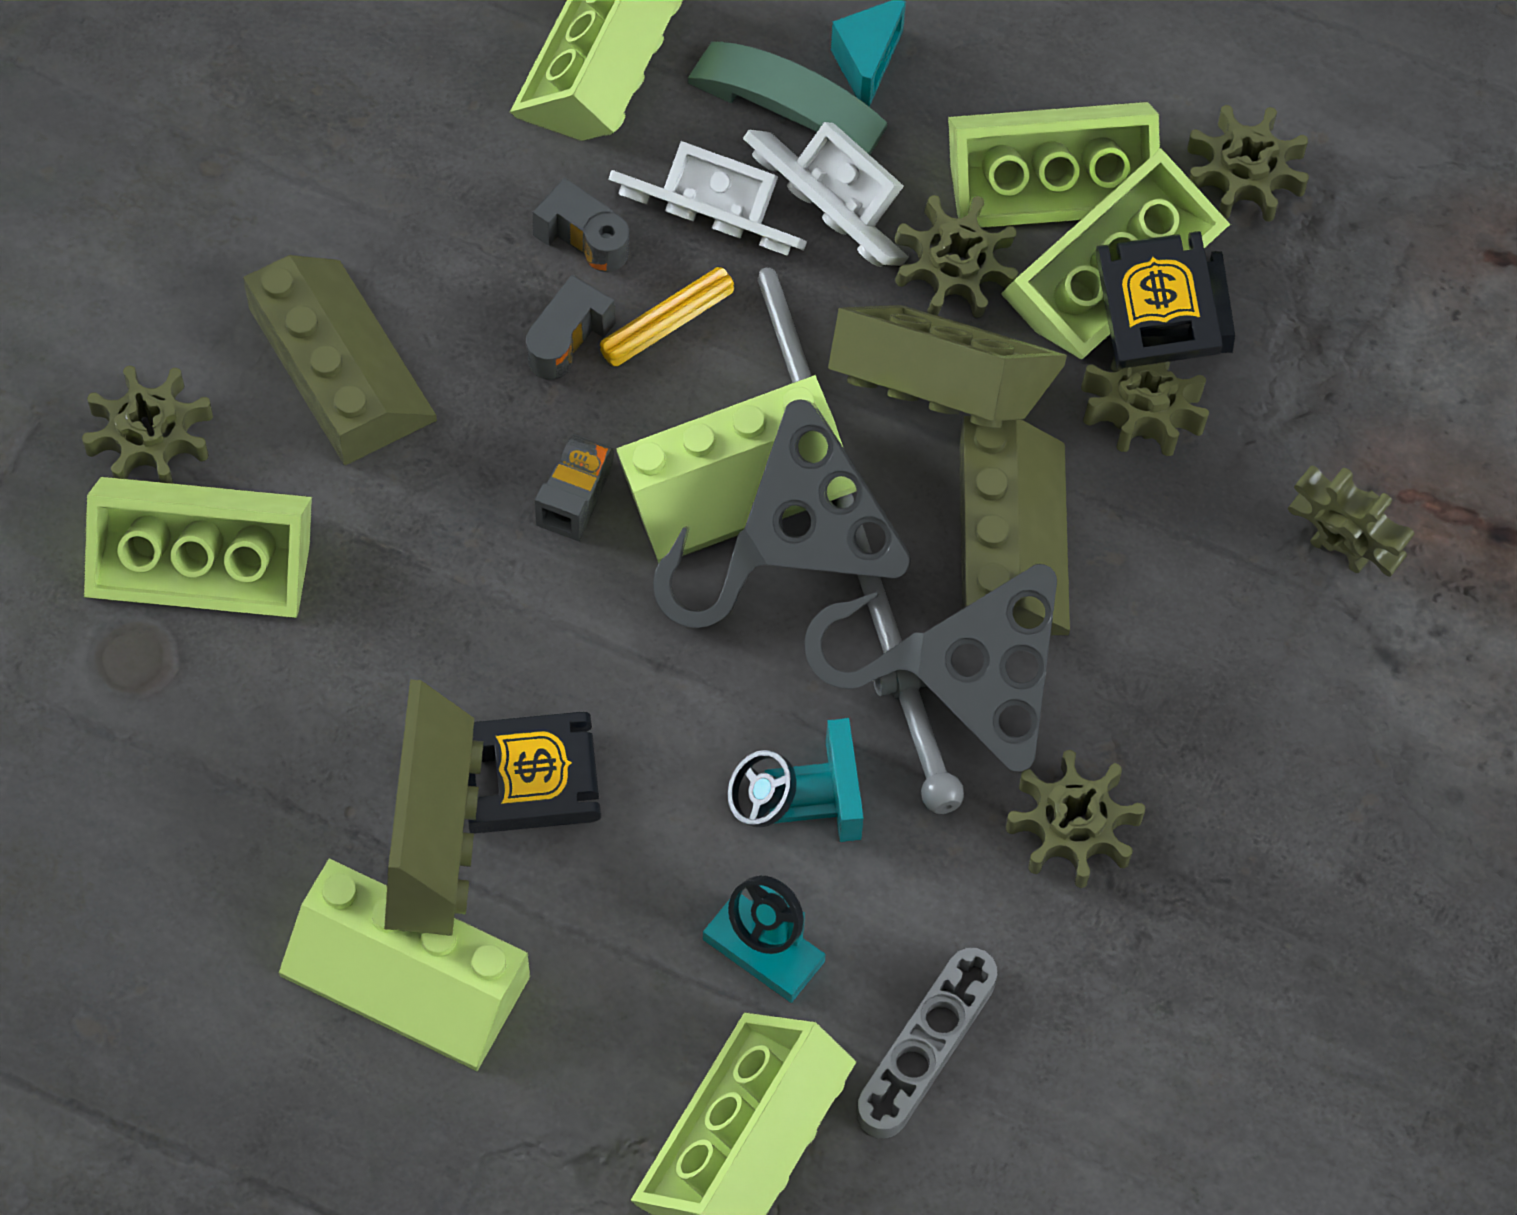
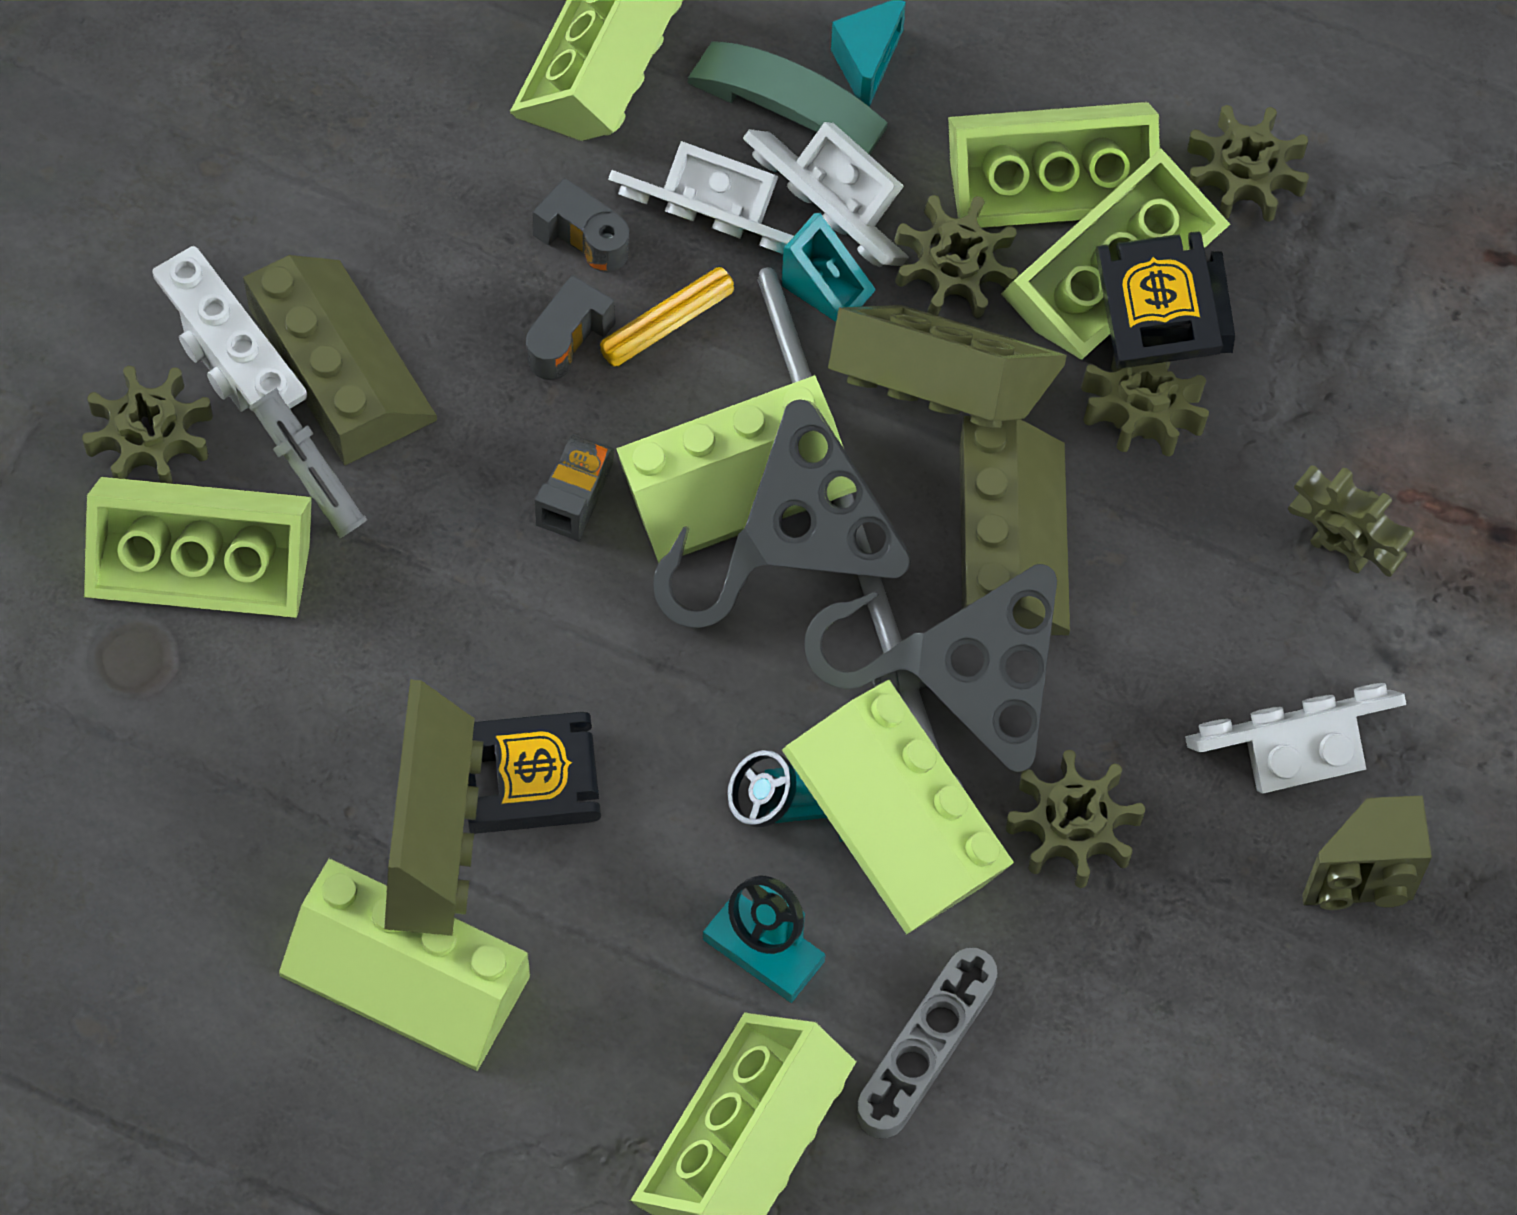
(223, 334): none -> white bracket
(273, 409): none -> light grey pin
(823, 270): none -> teal slope
(897, 806): none -> yellowish green slope
(1303, 743): none -> white bracket
(1373, 856): none -> olive slope

